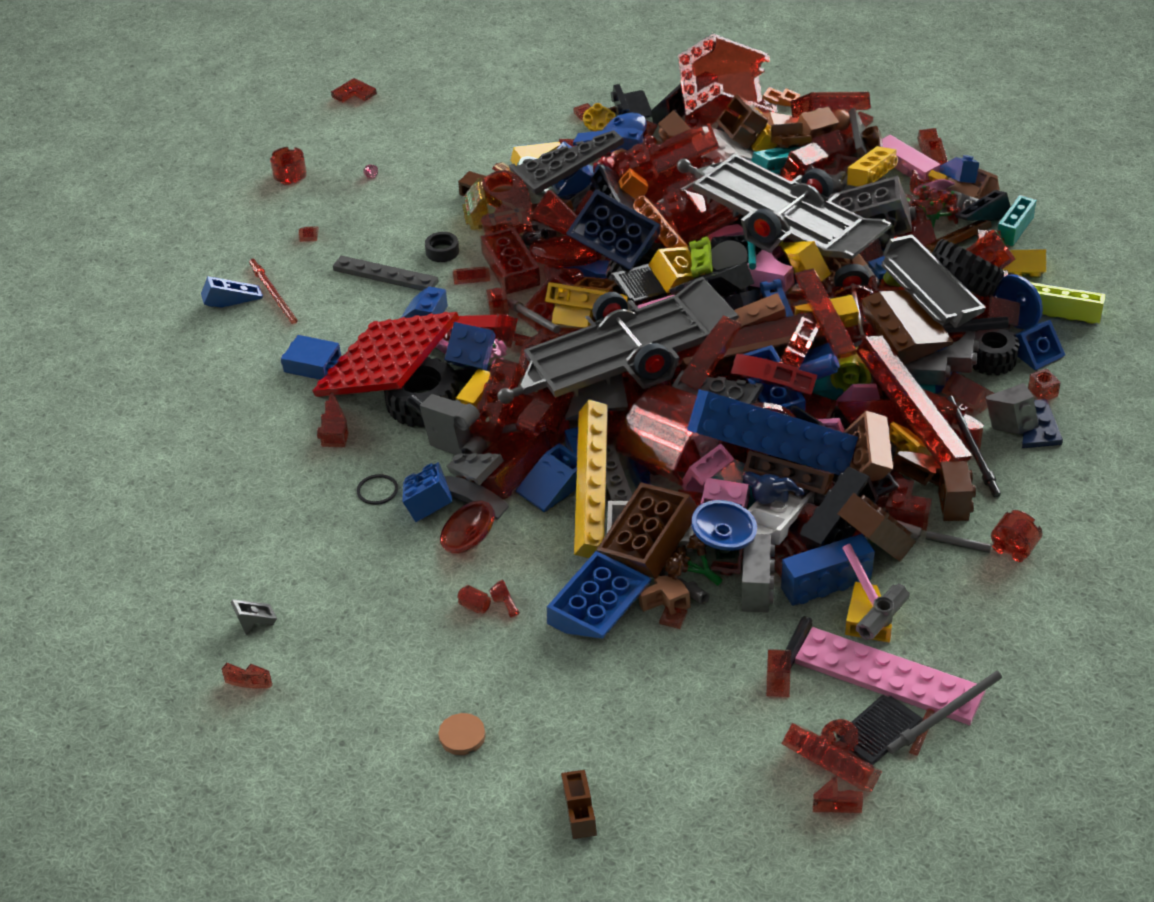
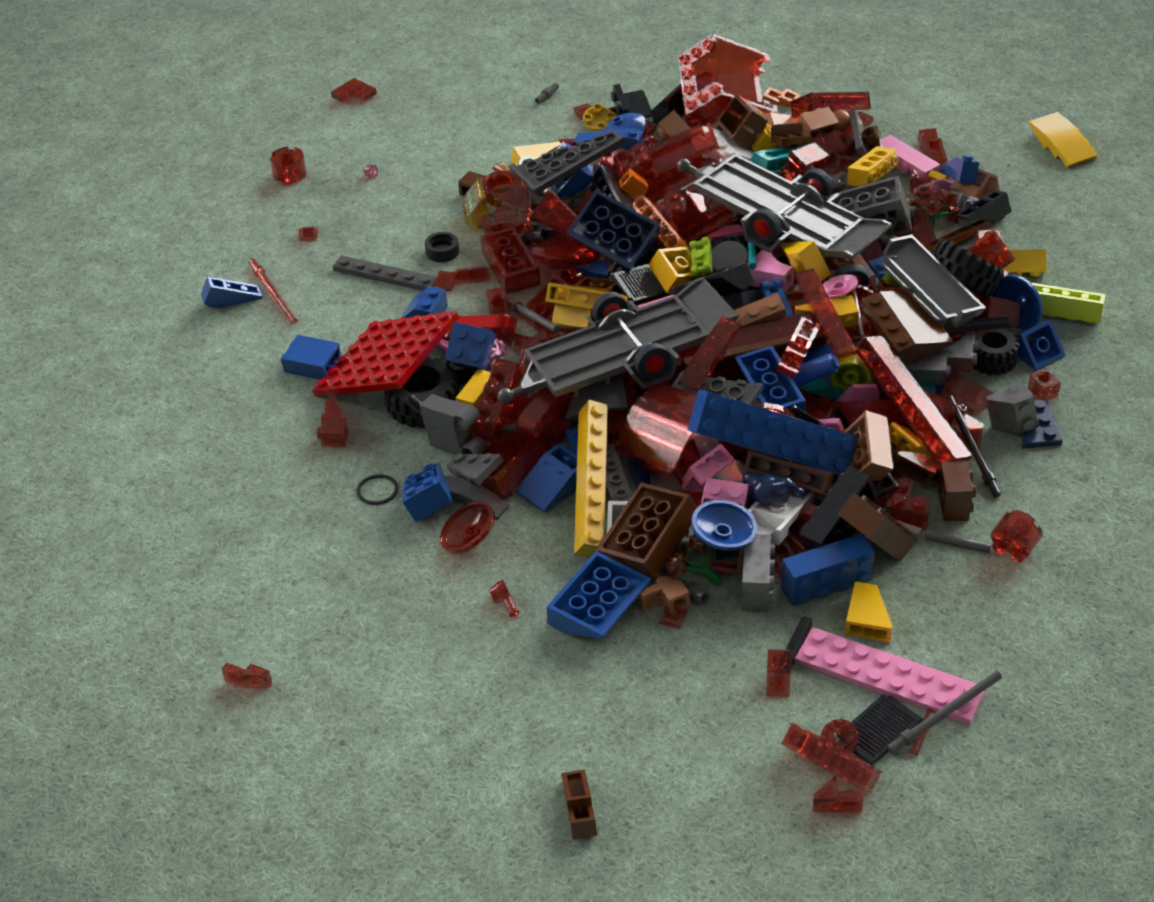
(253, 612): dark grey slope -> none
(445, 280): none -> clear red plate
(461, 733): nougat tile -> none
(473, 599): clear red brick -> none
(546, 93): none -> dark grey bar
(774, 373): red slope -> none
(840, 285): none -> bright pink dish
(866, 584): bright pink bar -> none
(882, 611): dark grey piece -> none
(1017, 219): teal brick -> none
(1062, 139): none -> yellow slope

